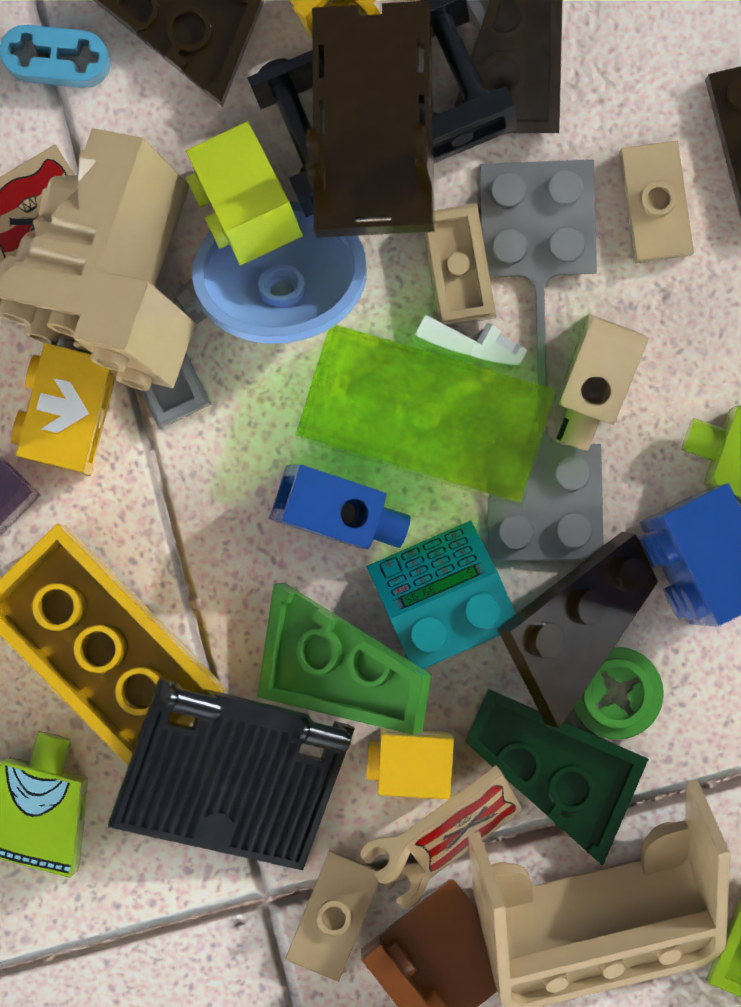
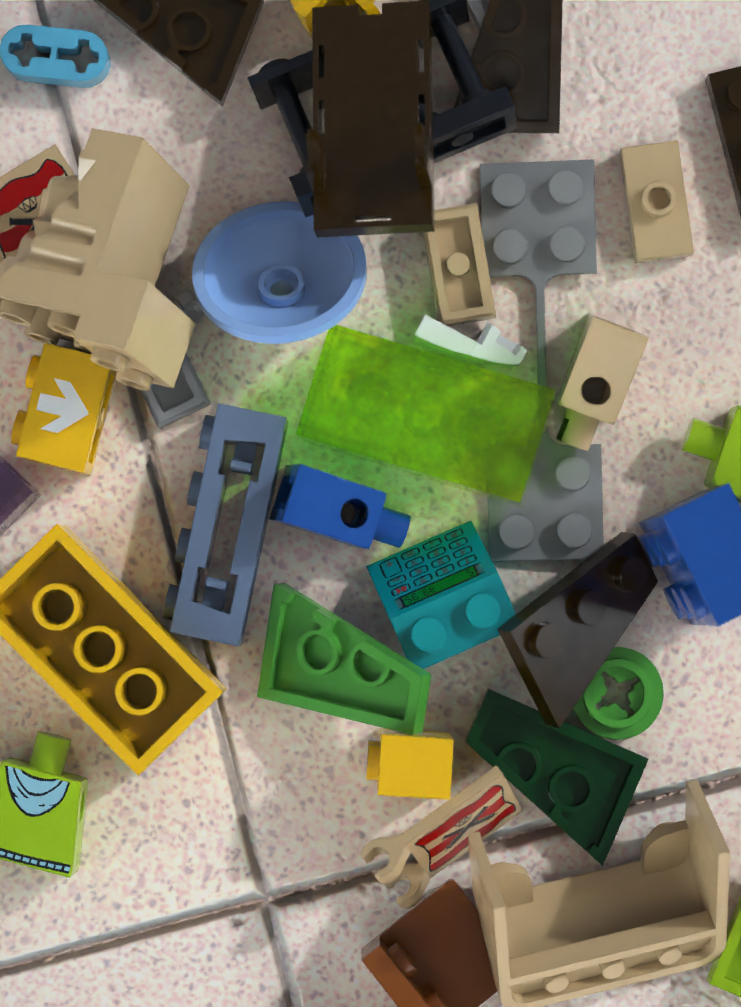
(206, 492): none -> sand blue brick
(230, 777): black window -> none
(243, 192): neon yellow piece -> none
(333, 915): tan plate -> none

